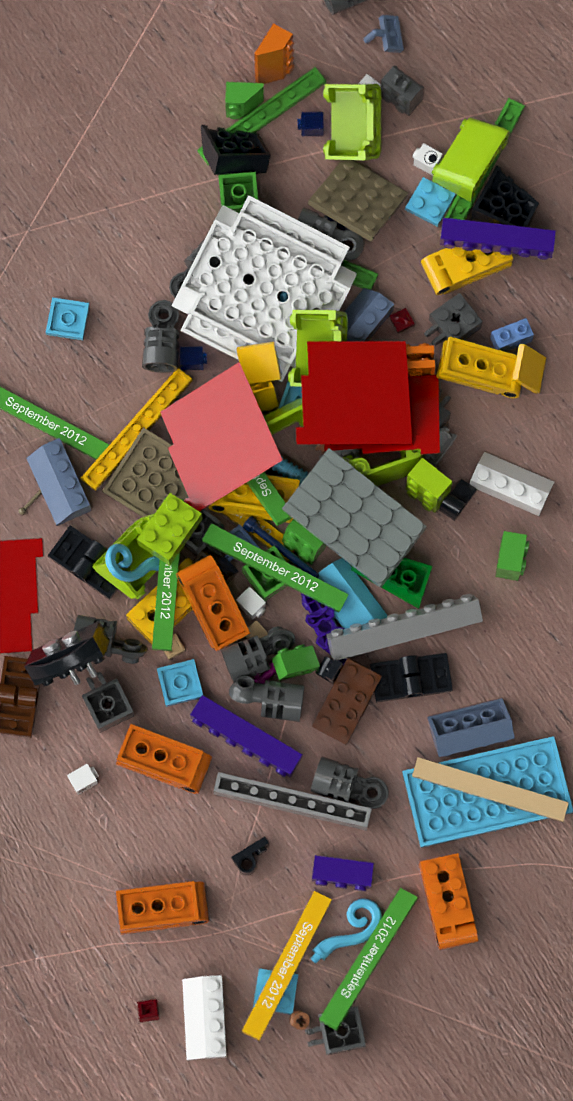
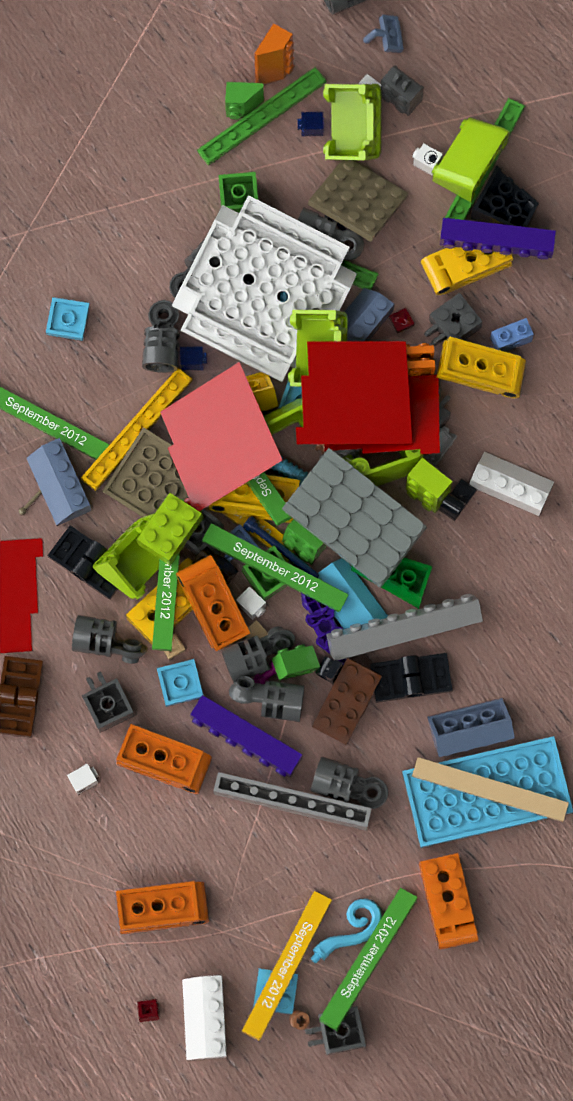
(68, 653): black piece -> none
(146, 566): medium azure plant -> none
(234, 151): black wedge -> none
(258, 848): black plate -> none
(259, 362): yellow tile -> none
(342, 873): dark purple brick -> none
(430, 202): medium azure plate -> none
(511, 555): bright green brick -> none
(529, 368): yellow tile -> none

